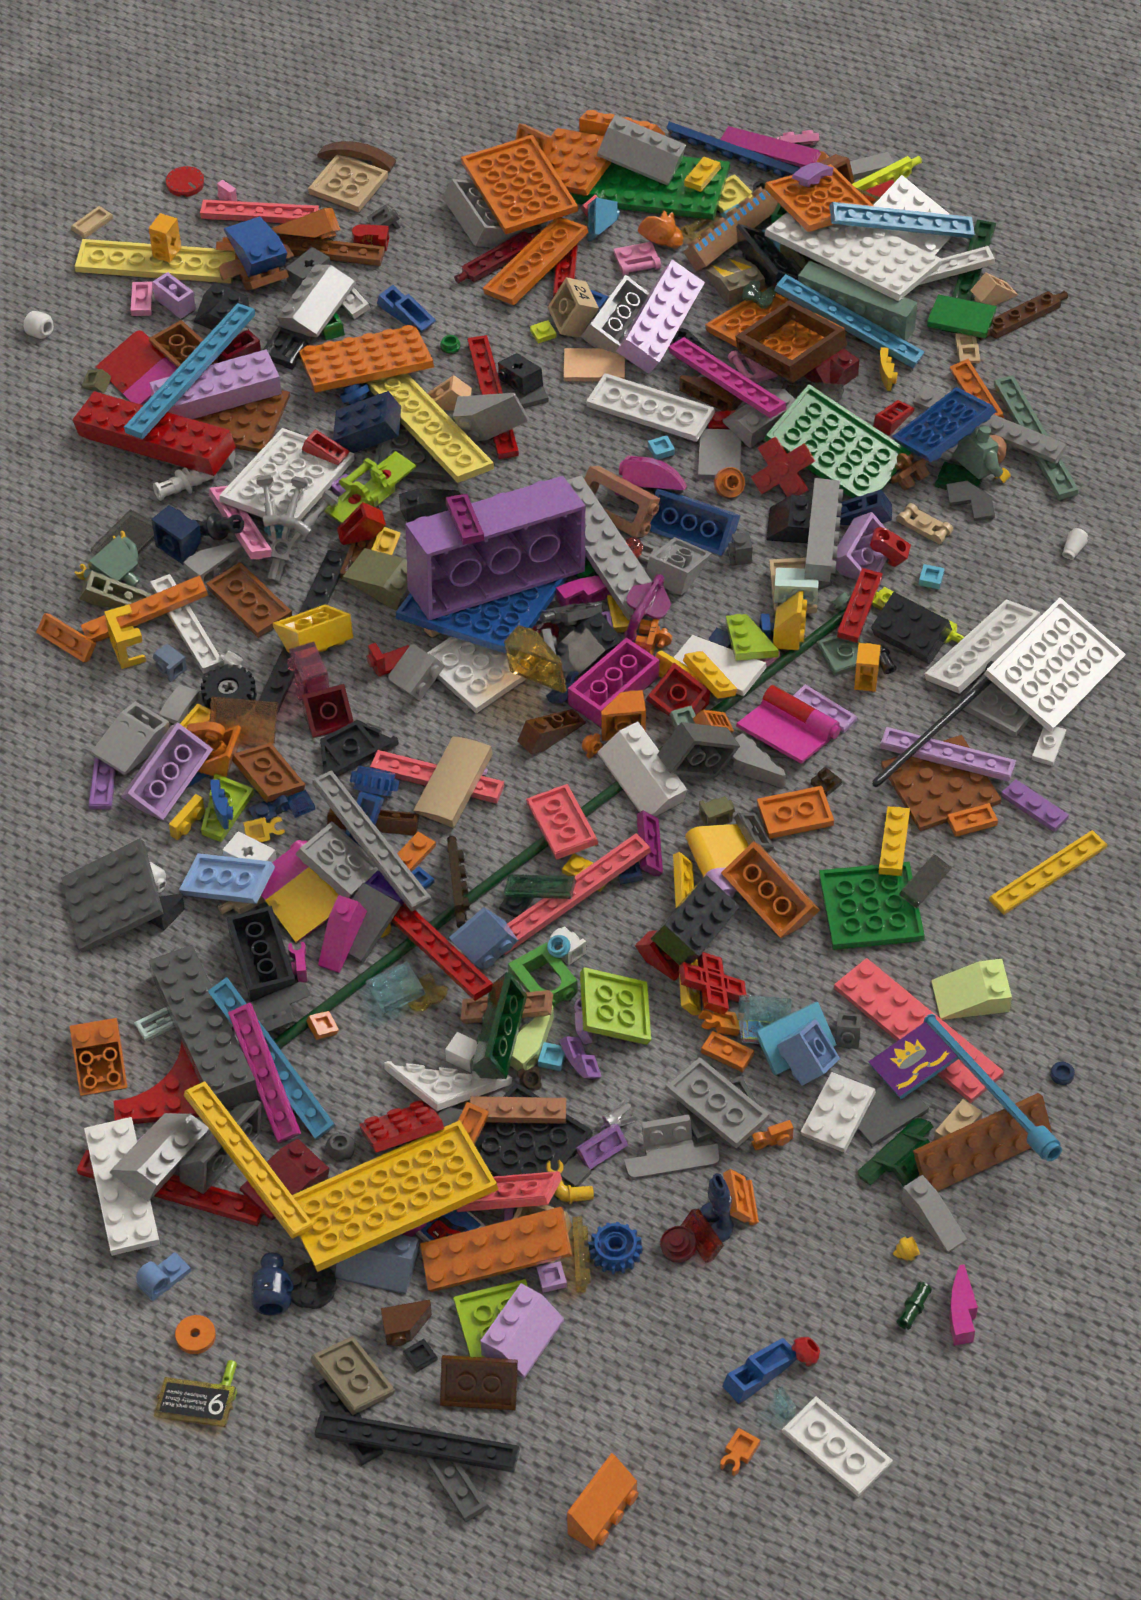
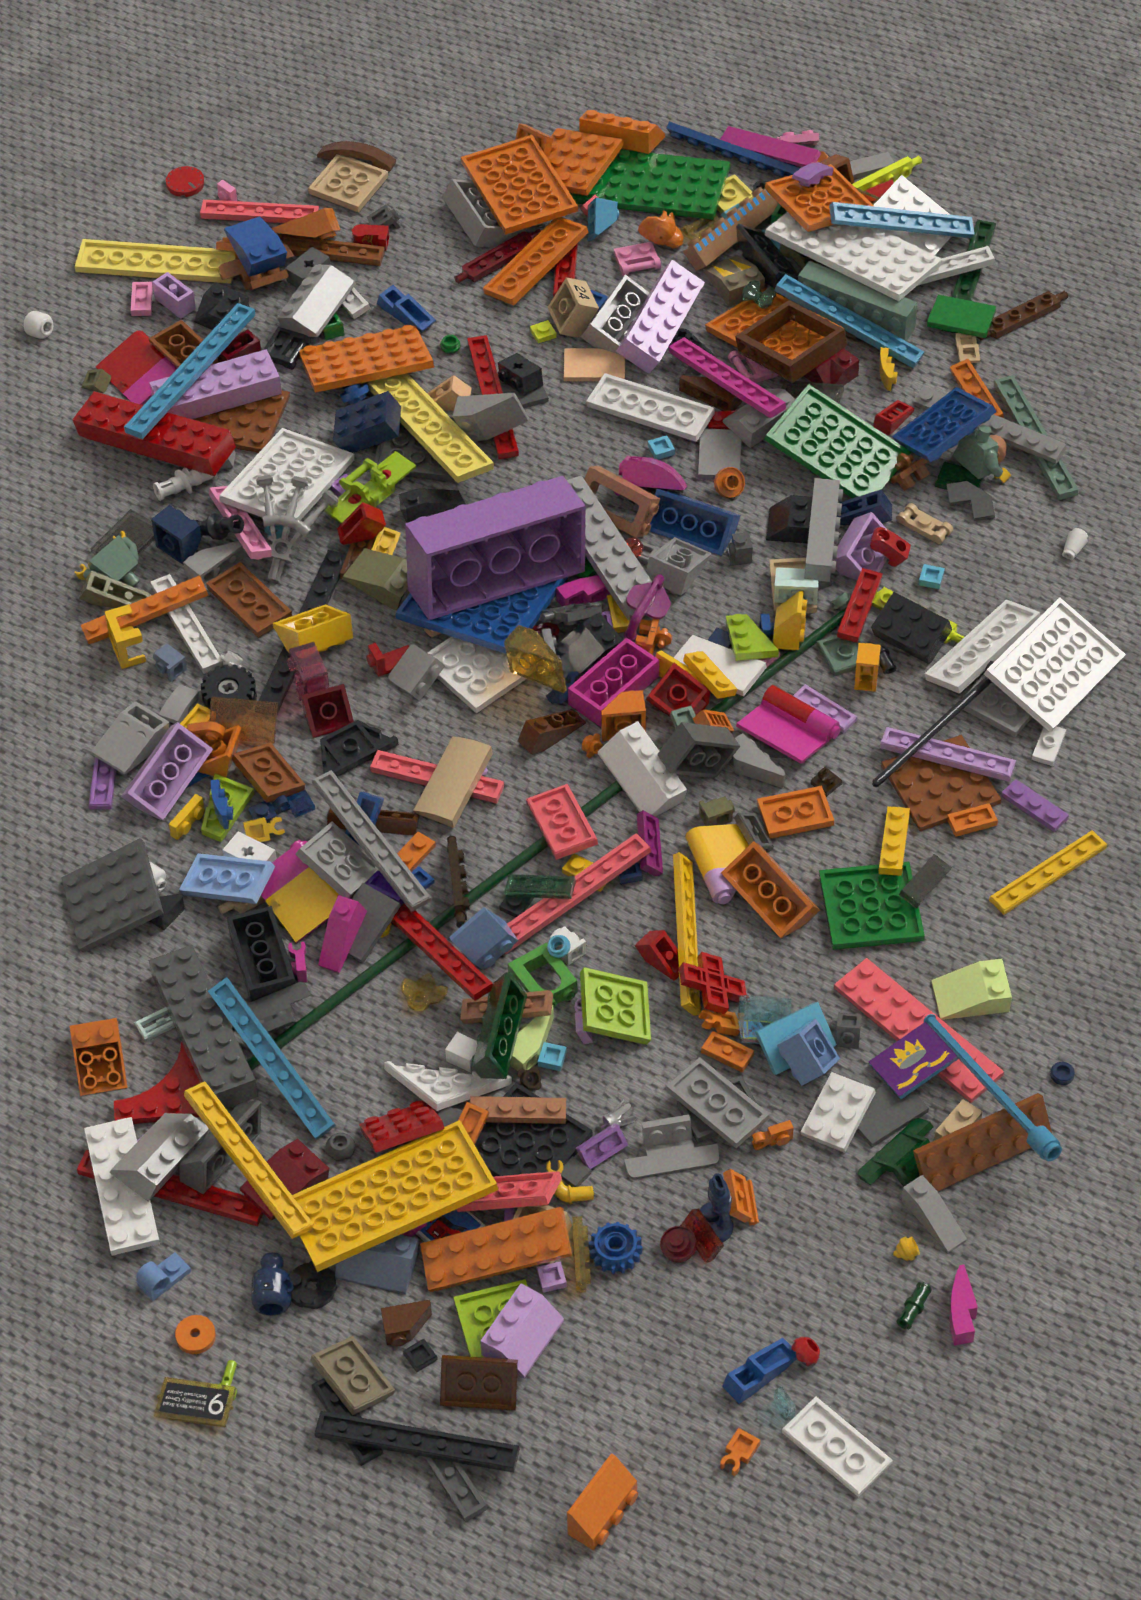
(66, 637): orange plate -> none
(91, 222): tan tile -> none
(165, 237): light orange brick -> none
(265, 1073): dark pink tile -> none
(317, 442): red slope -> none
(322, 1025): orange plate -> none
(374, 781): blue gear -> none
(395, 987): clear light blue plate -> none
(465, 519): magenta plate -> none
(584, 1064): medium lavender slope -> none
(641, 150): light grey slope -> none
(695, 922): black brick -> none
(702, 174): yellow plate -> none
(782, 468): red plate -> none
(992, 290): light nougat slope -> none

